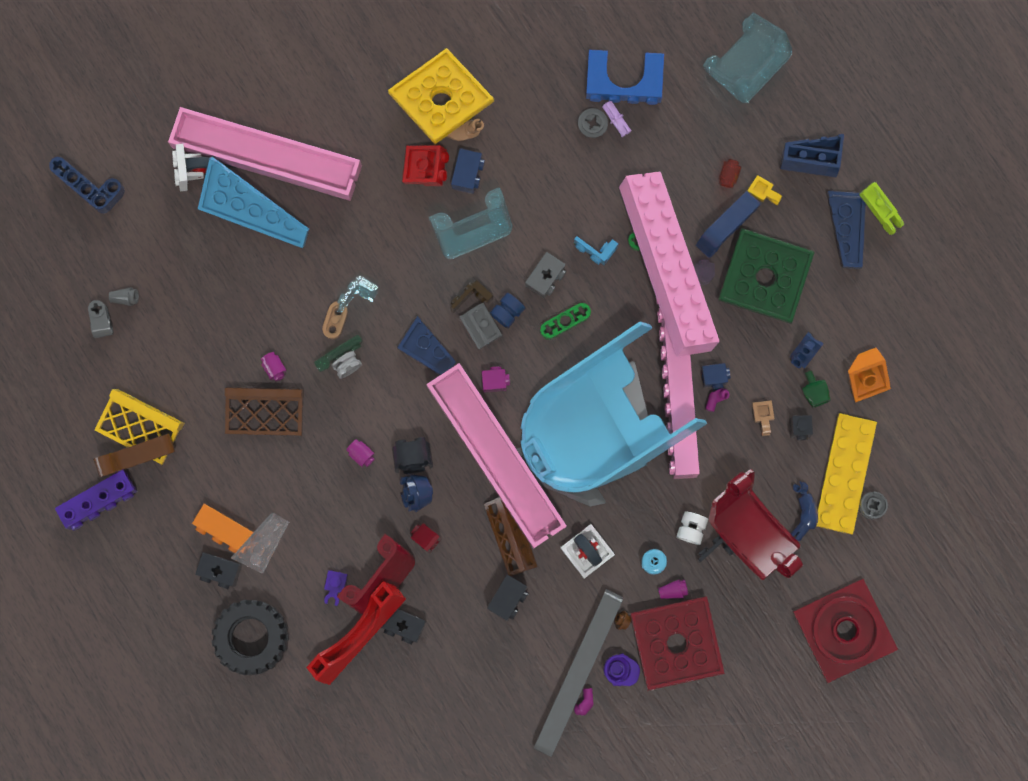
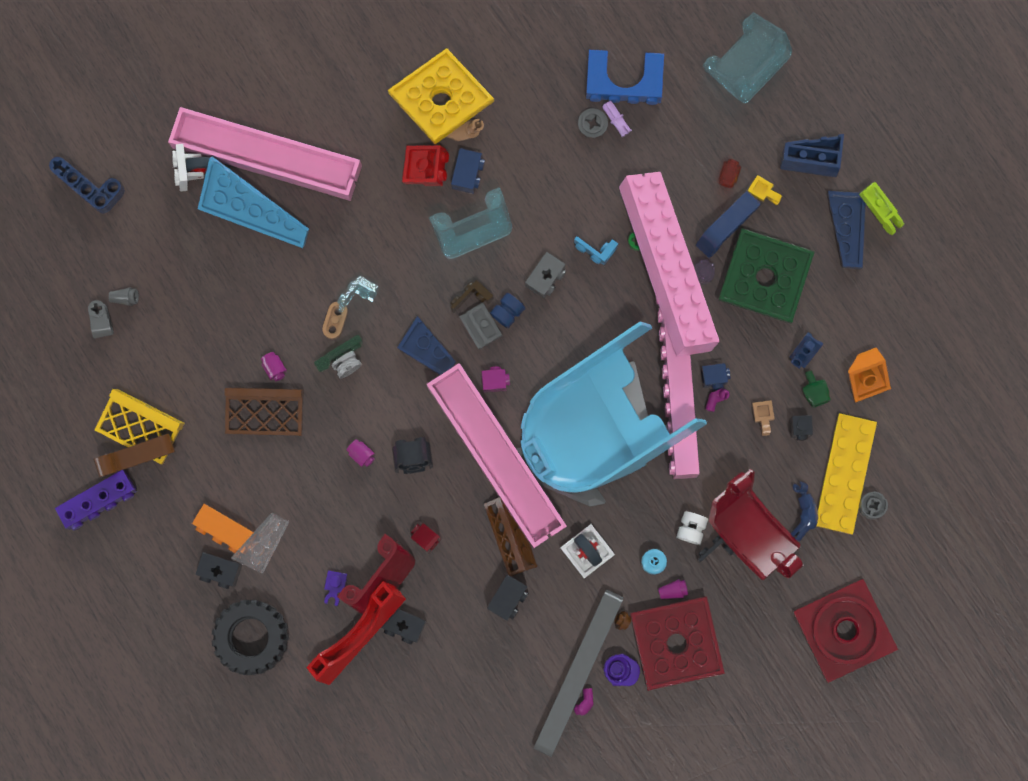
(416, 492): dark blue cone -> none
(550, 323): green beam -> none

